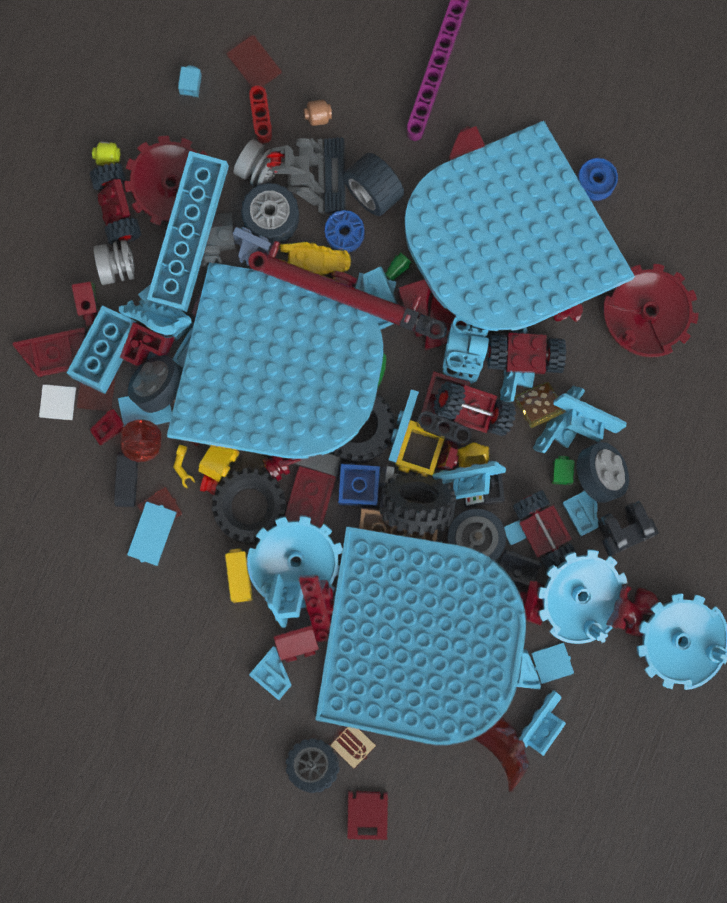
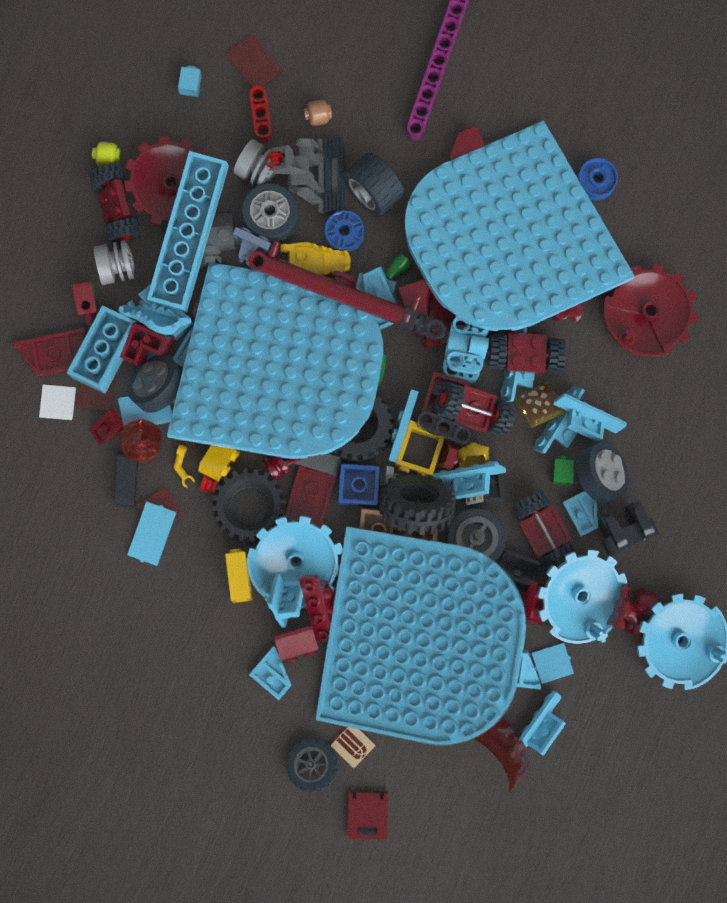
(514, 533): medium azure tile -> none

